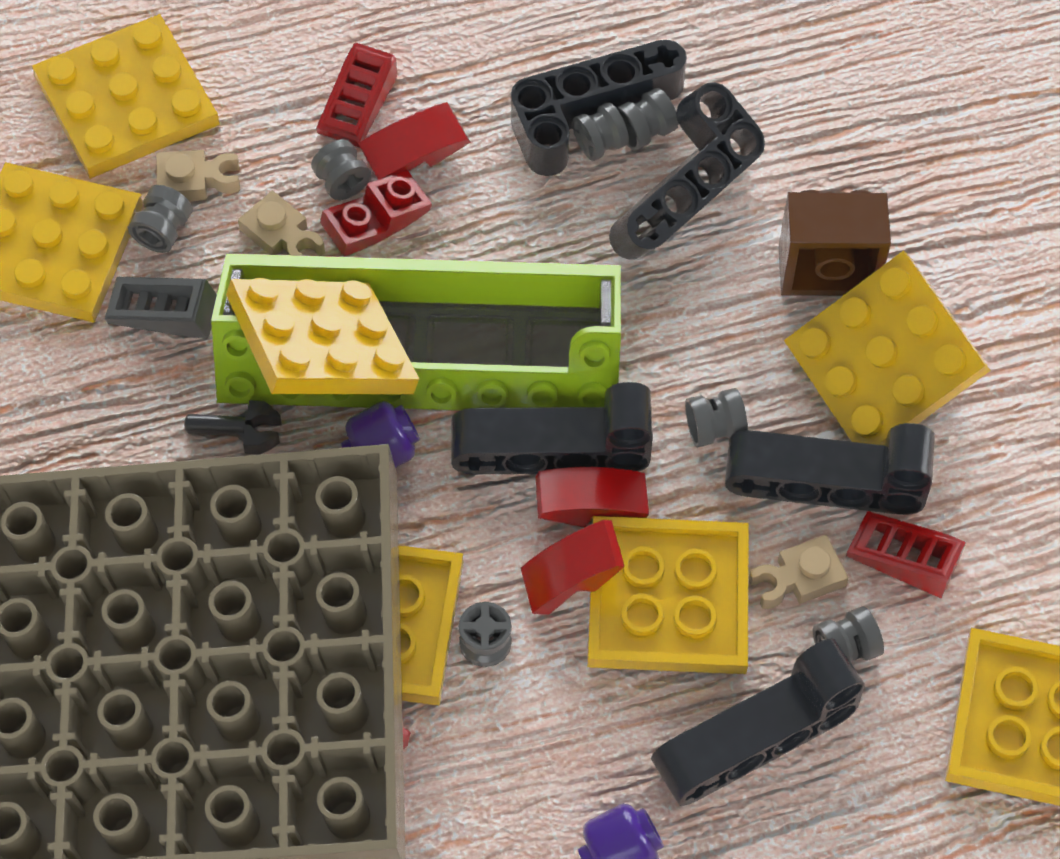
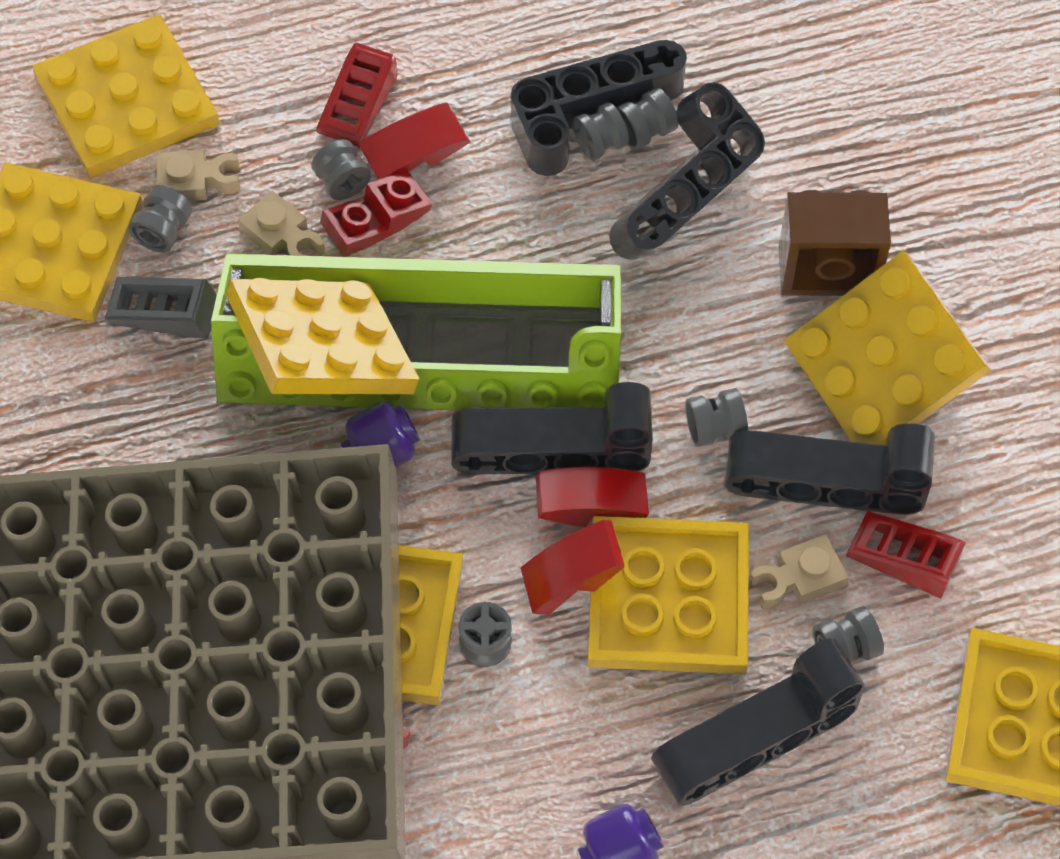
(240, 426): black bar -> none

